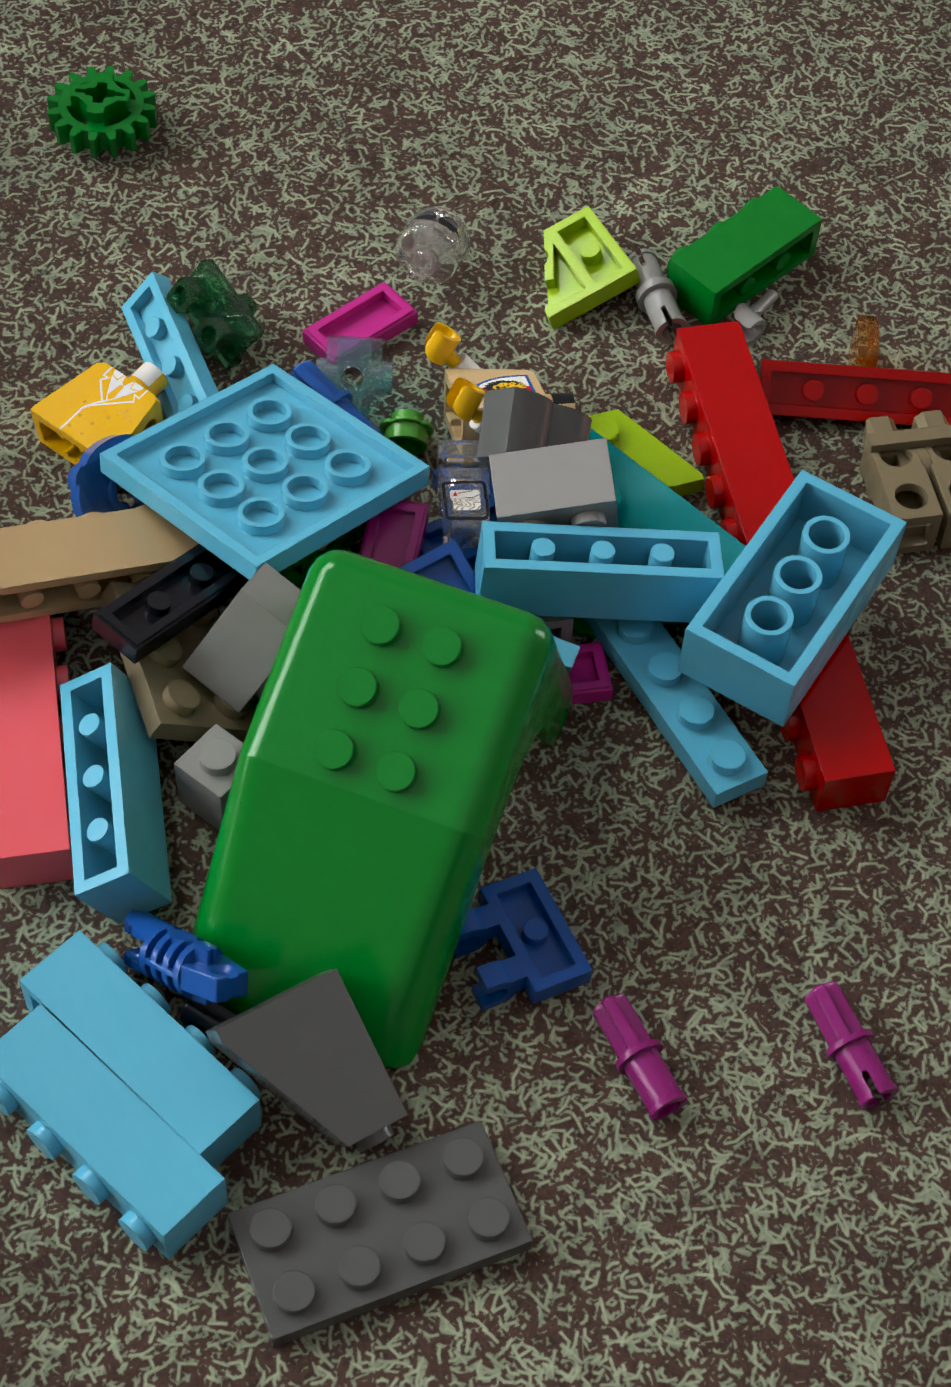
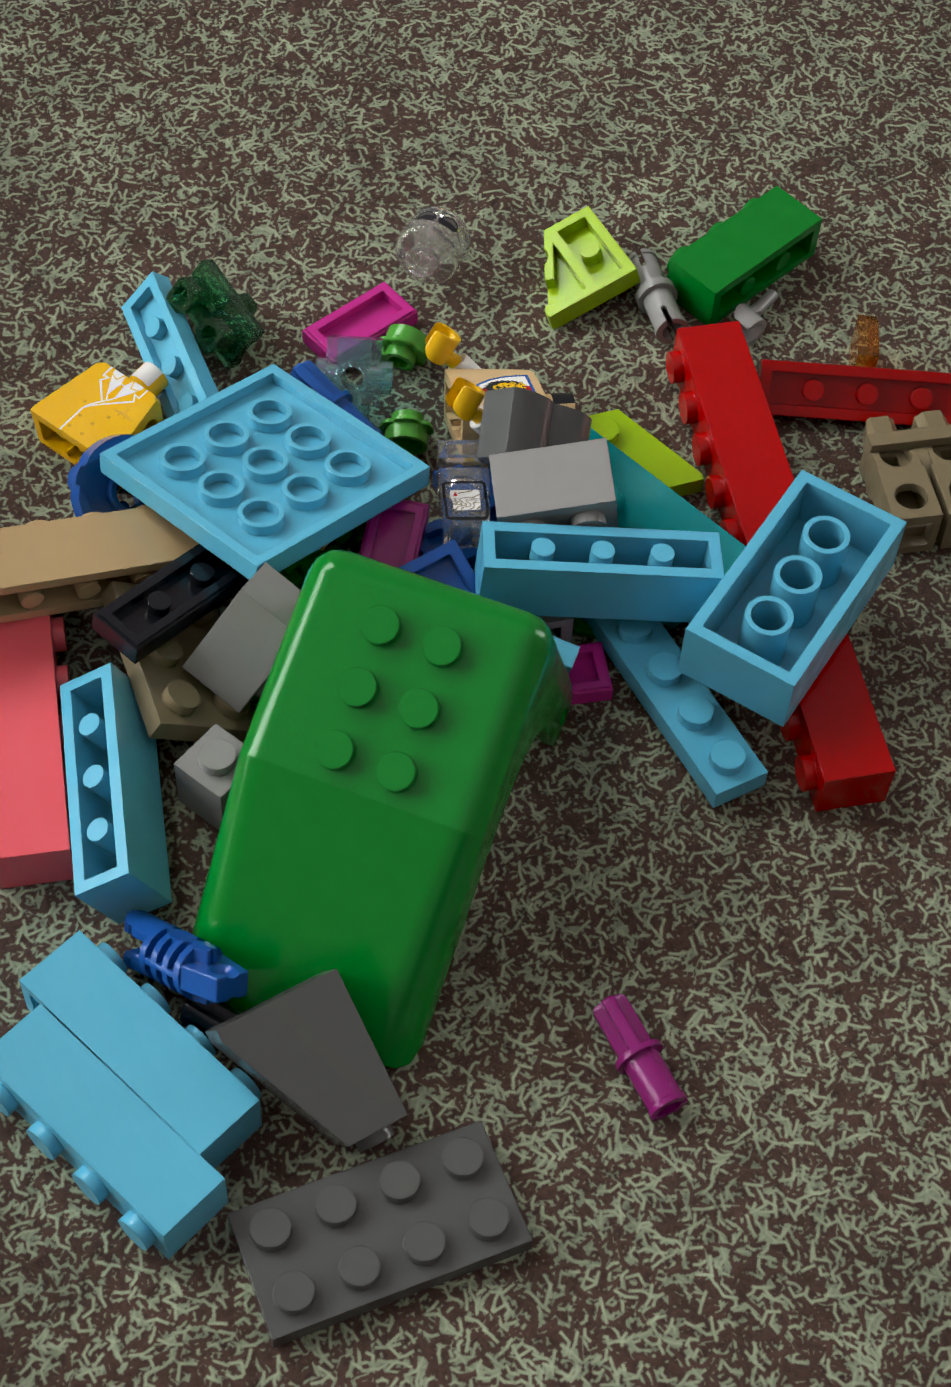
(102, 111): green gear -> none
(404, 346): none -> bright green plate
(534, 937): blue plate -> none
(849, 1044): magenta axle -> none

